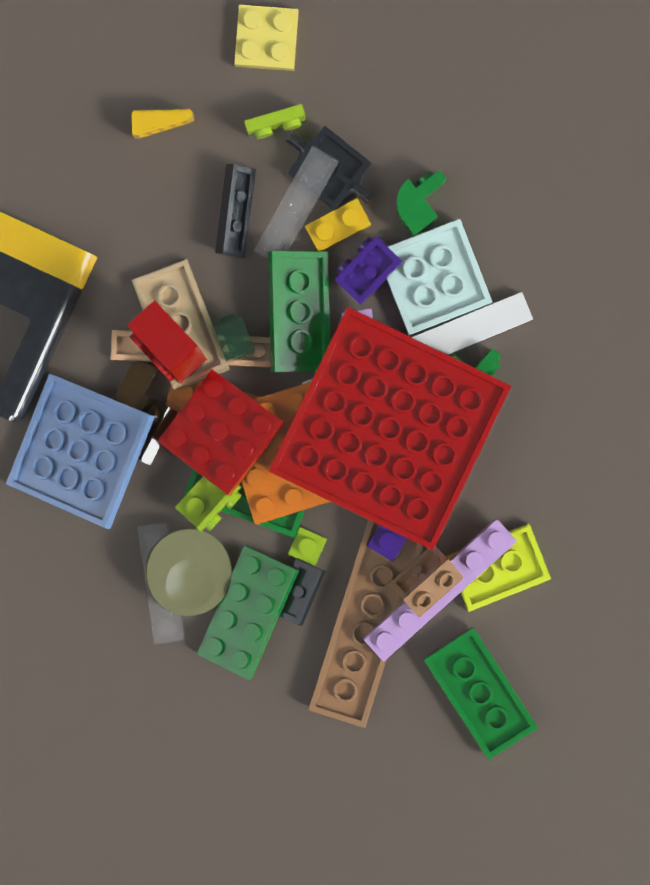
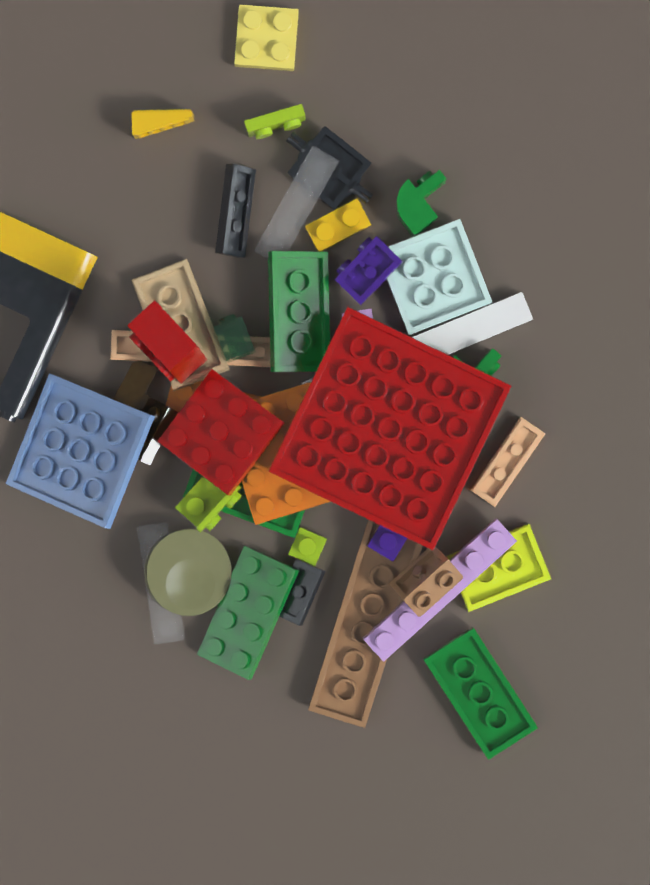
(507, 461): none -> light nougat tile

